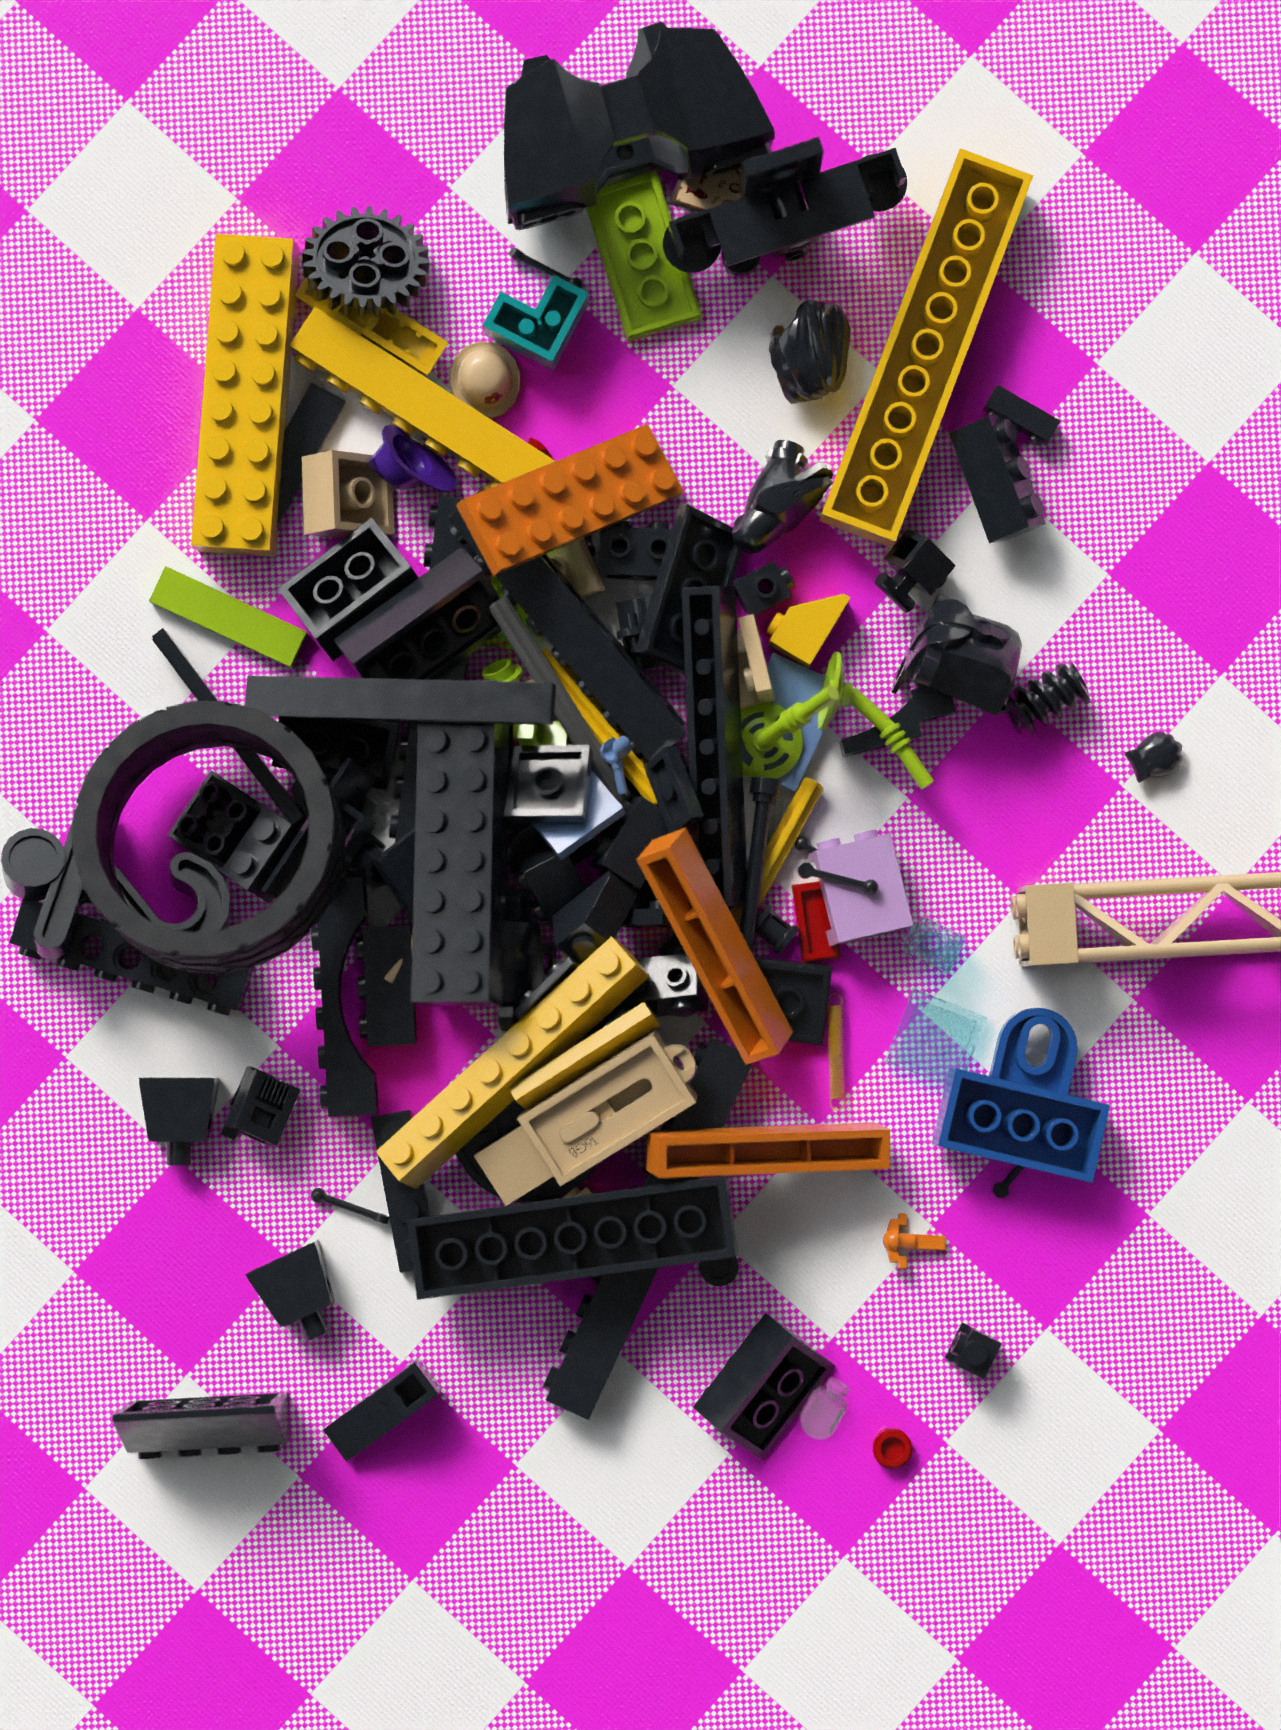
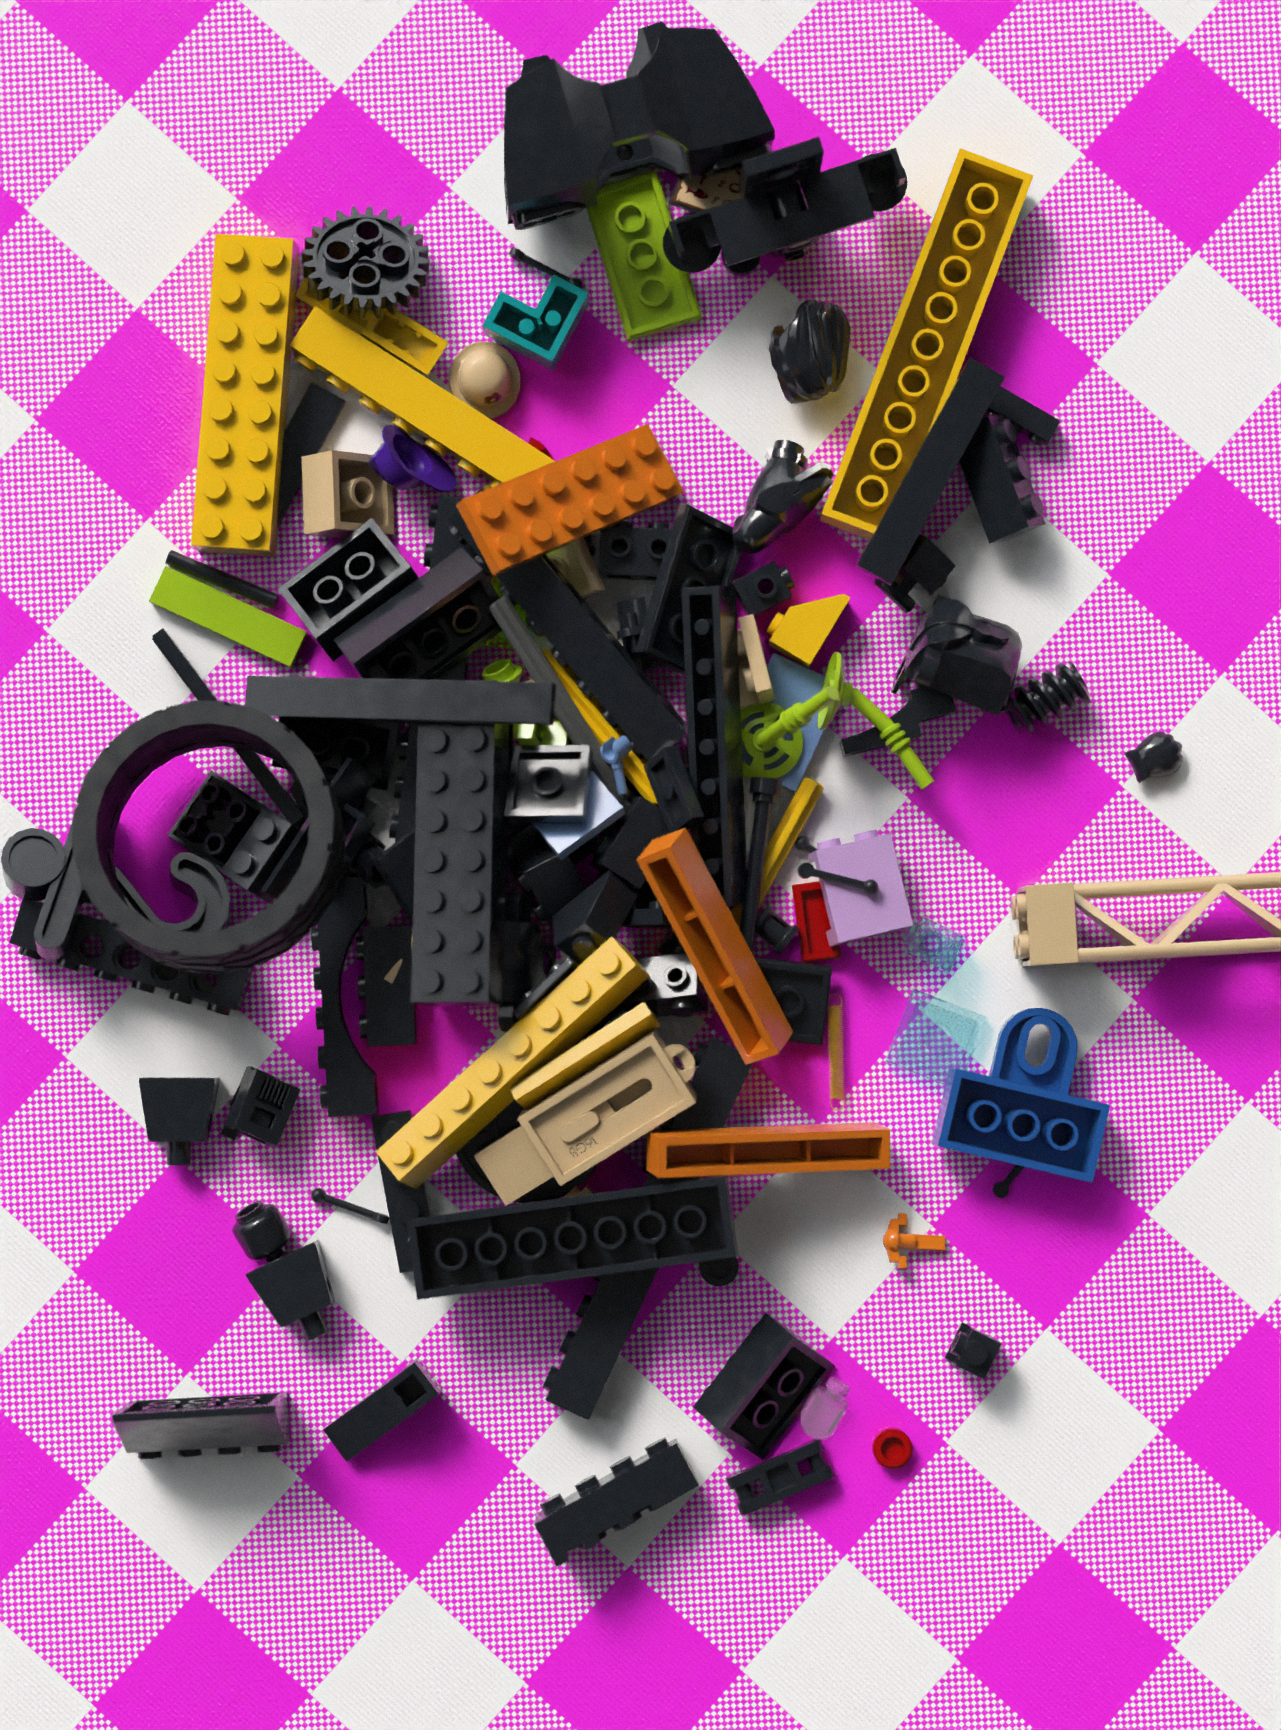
(222, 579): none -> black bar
(261, 1231): none -> black head
(614, 1499): none -> black wedge
(780, 1476): none -> black plate
(930, 471): none -> black tile

